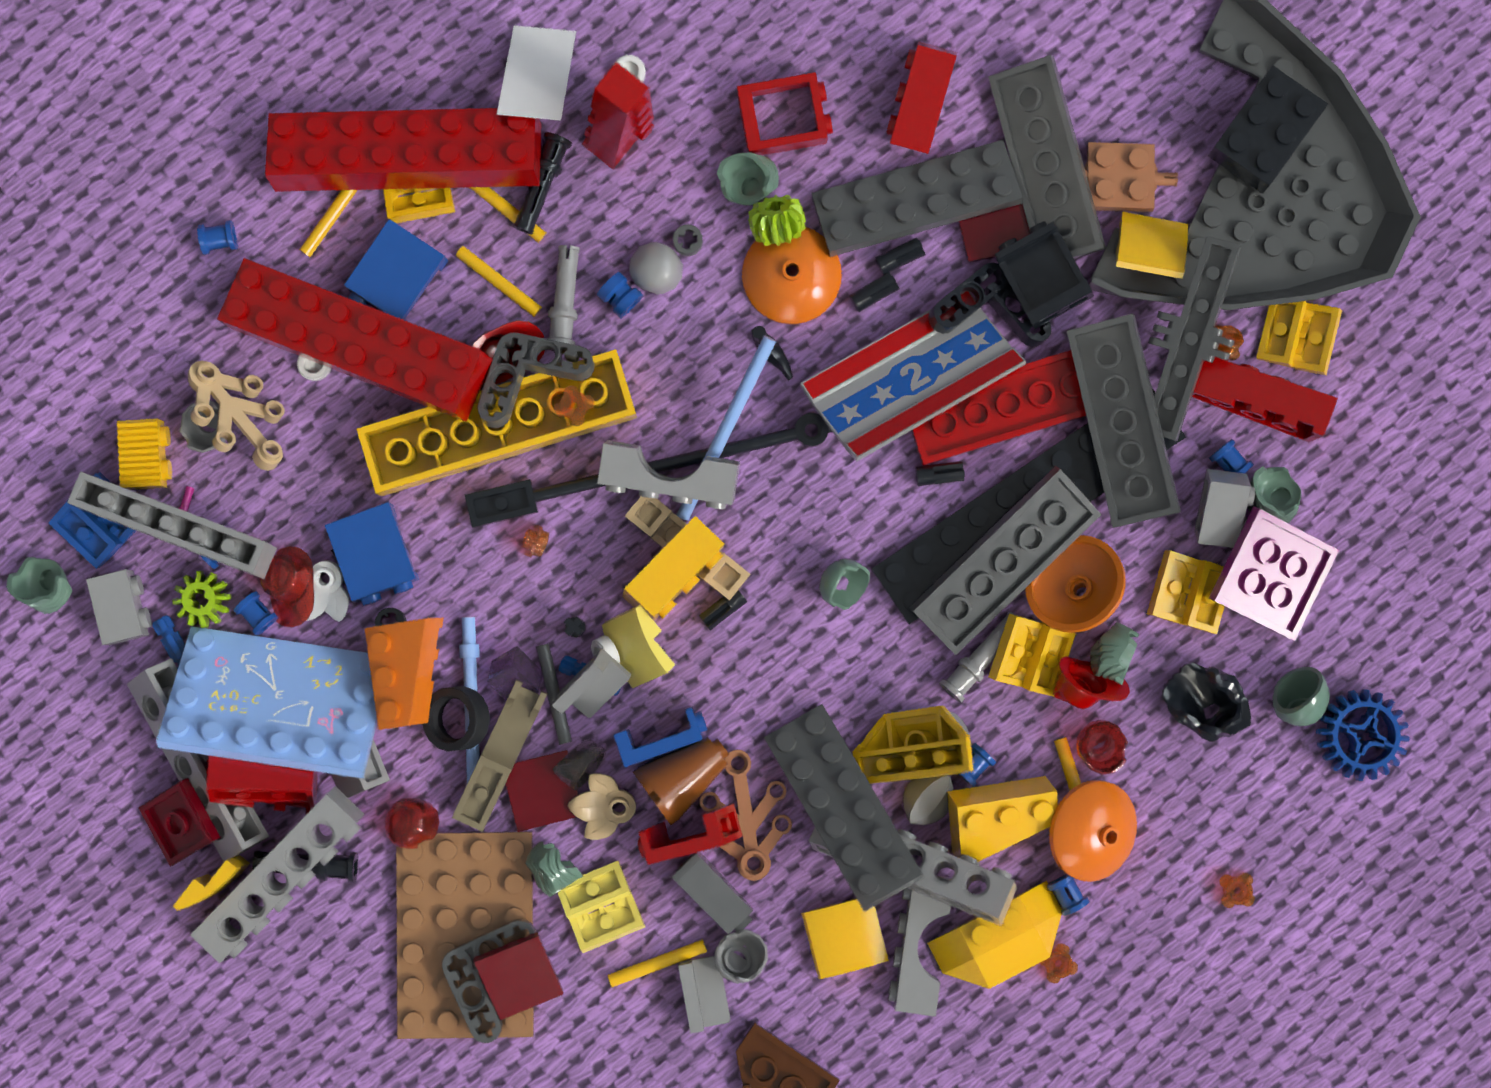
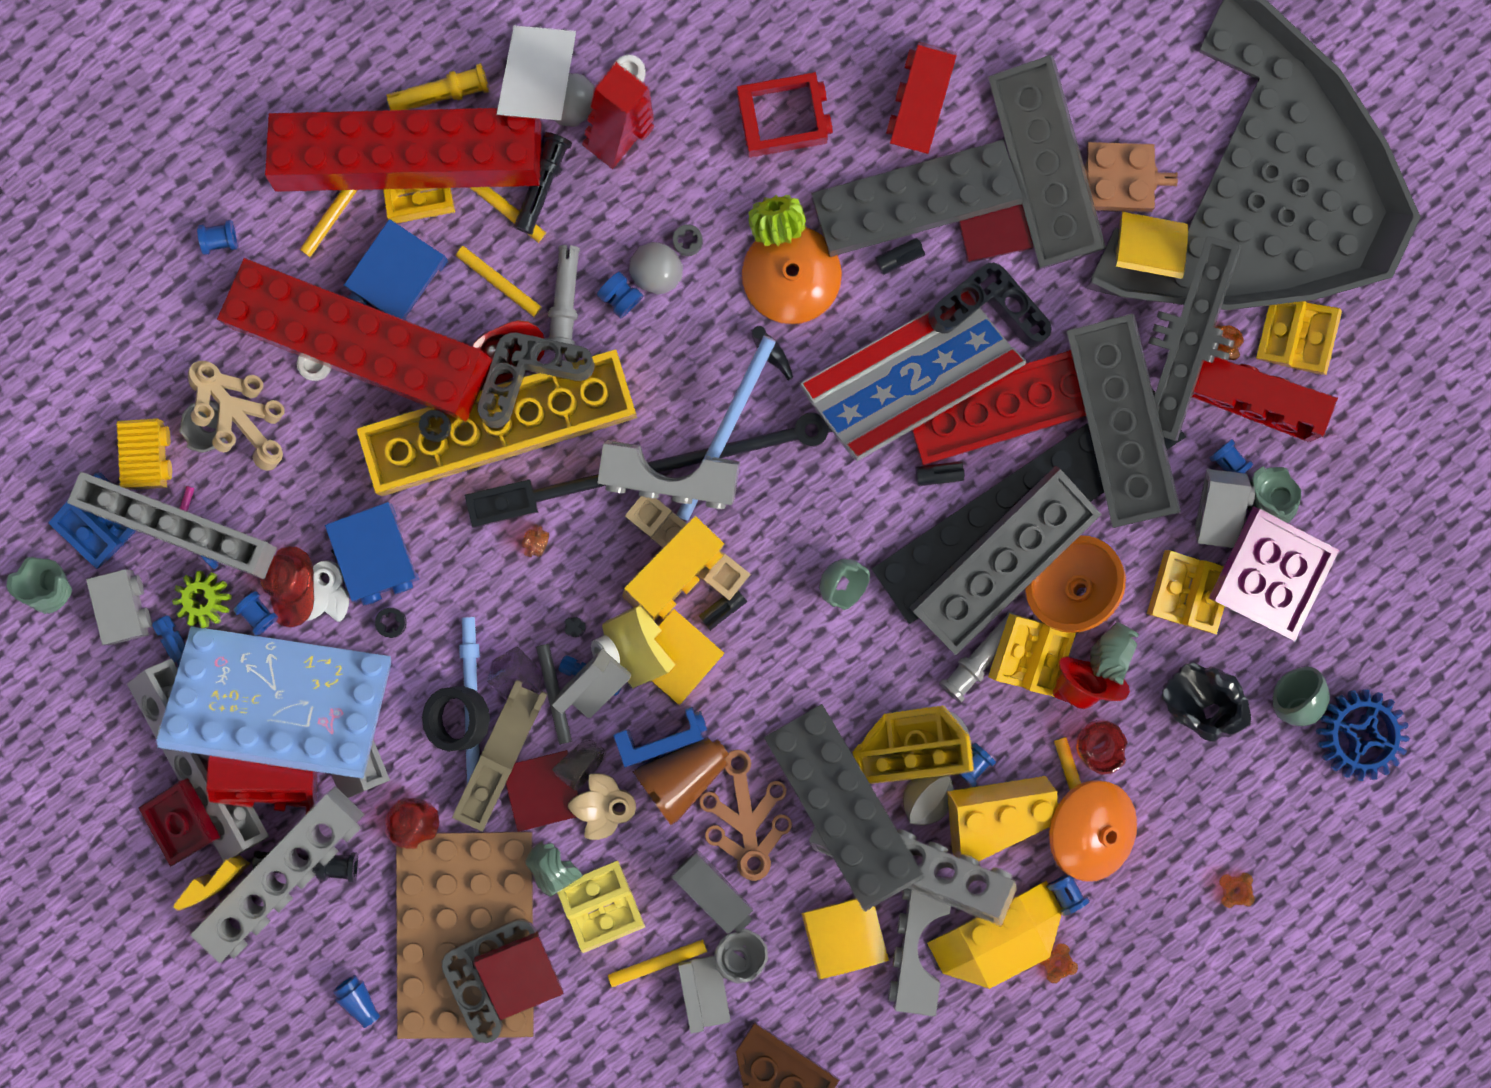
(355, 999): none -> blue cone
(402, 670): orange wedge -> none
(424, 424): none -> black bush
(453, 86): none -> yellow pin
(571, 396): clear orange plate -> none
(577, 100): none -> light grey hair
(691, 653): none -> yellow slope
(720, 825): red panel -> none
(747, 178): sand green hair -> none
(874, 292): black piece -> none
(1043, 274): black panel -> none
(1268, 129): black piece -> none

